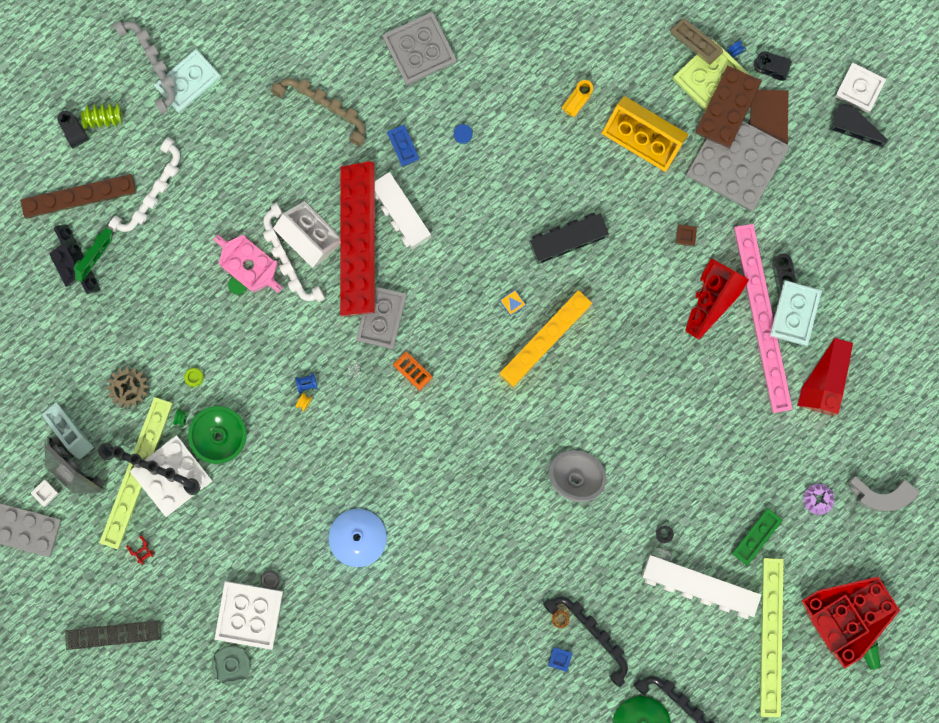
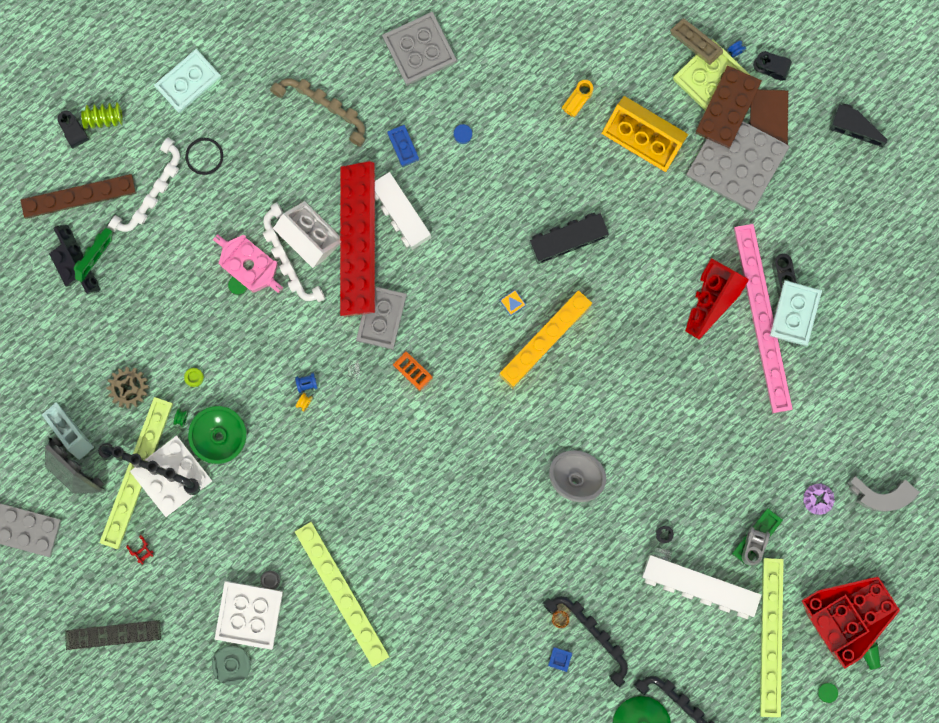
(45, 493): white plate -> none
(158, 66): light grey bar -> none
(204, 139): none -> black piece
(342, 594): none -> yellowish green plate
(369, 546): light blue dish -> none
(686, 235): reddish brown plate -> none
(756, 542): none -> light grey piece
(827, 381): red wedge -> none
(827, 692): none -> green tile
(860, 88): white plate -> none

